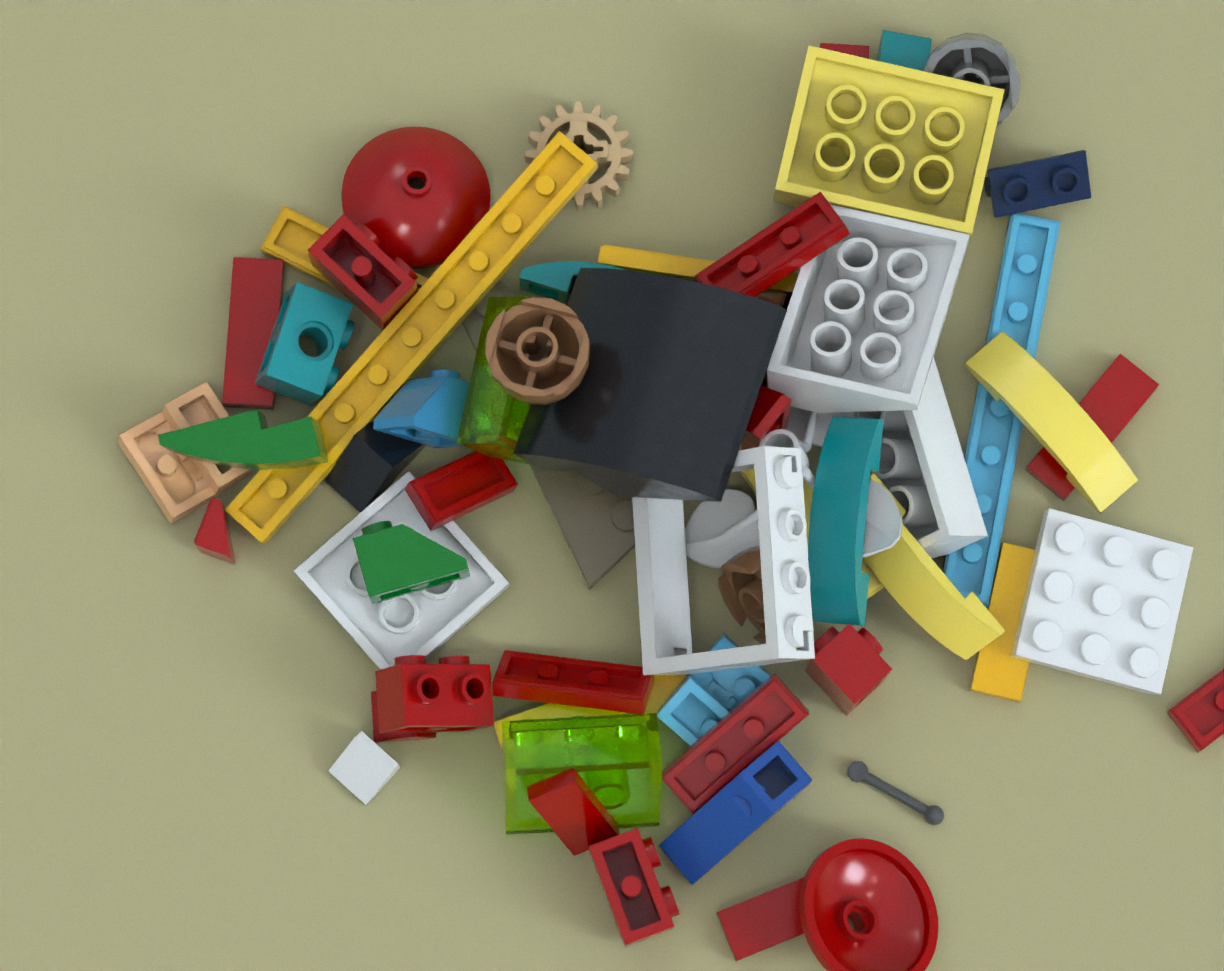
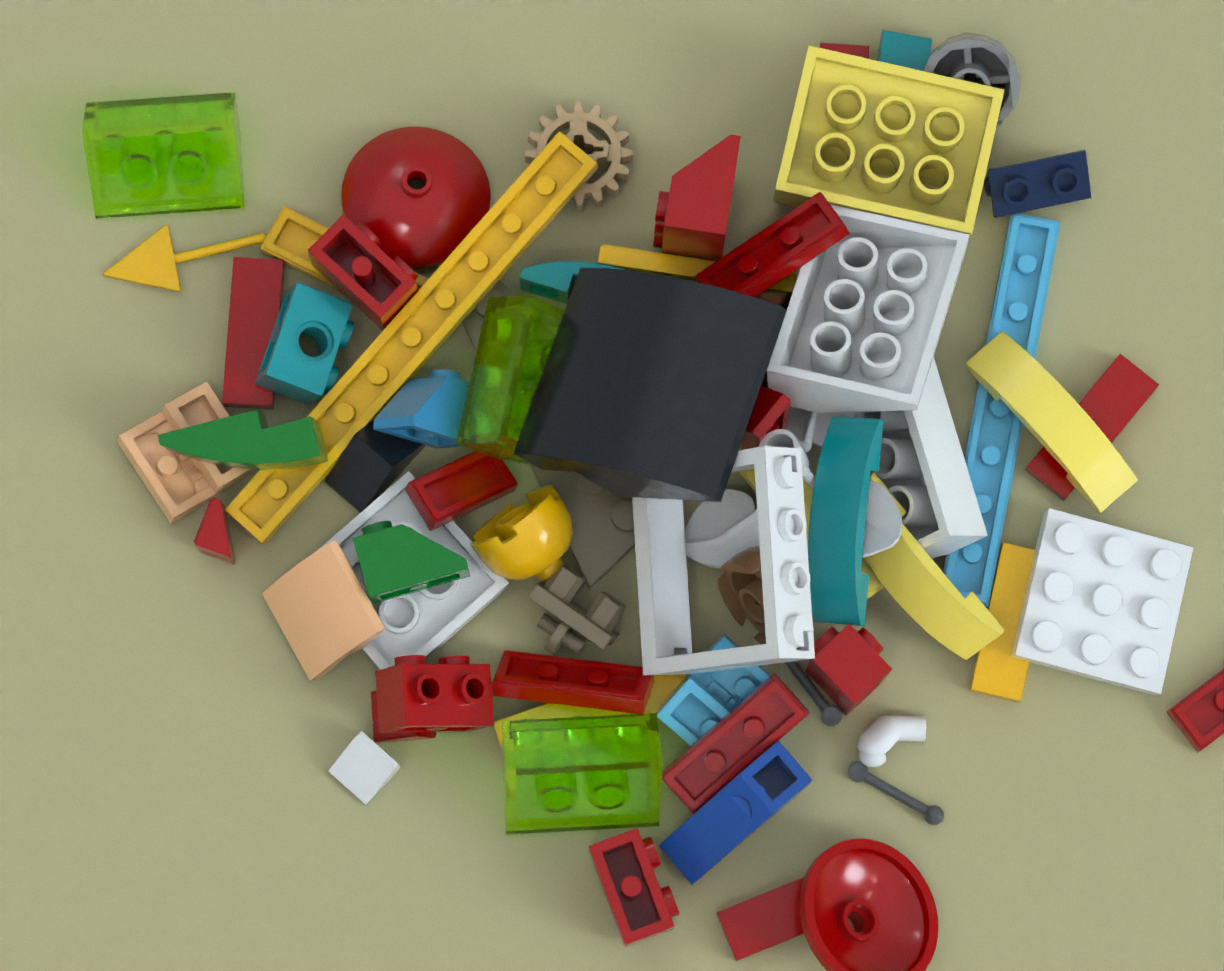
(155, 262): none -> yellow piece
(164, 155): none -> clear neon green slope
(323, 610): none -> light nougat slope
(527, 537): none -> yellow cylinder
(538, 351): medium nougat cylinder -> none
(558, 597): none -> dark tan hips
(572, 811): red tile -> none
(696, 209): none -> red slope
(830, 714): none -> dark grey hinge
(885, 733): none -> white arm

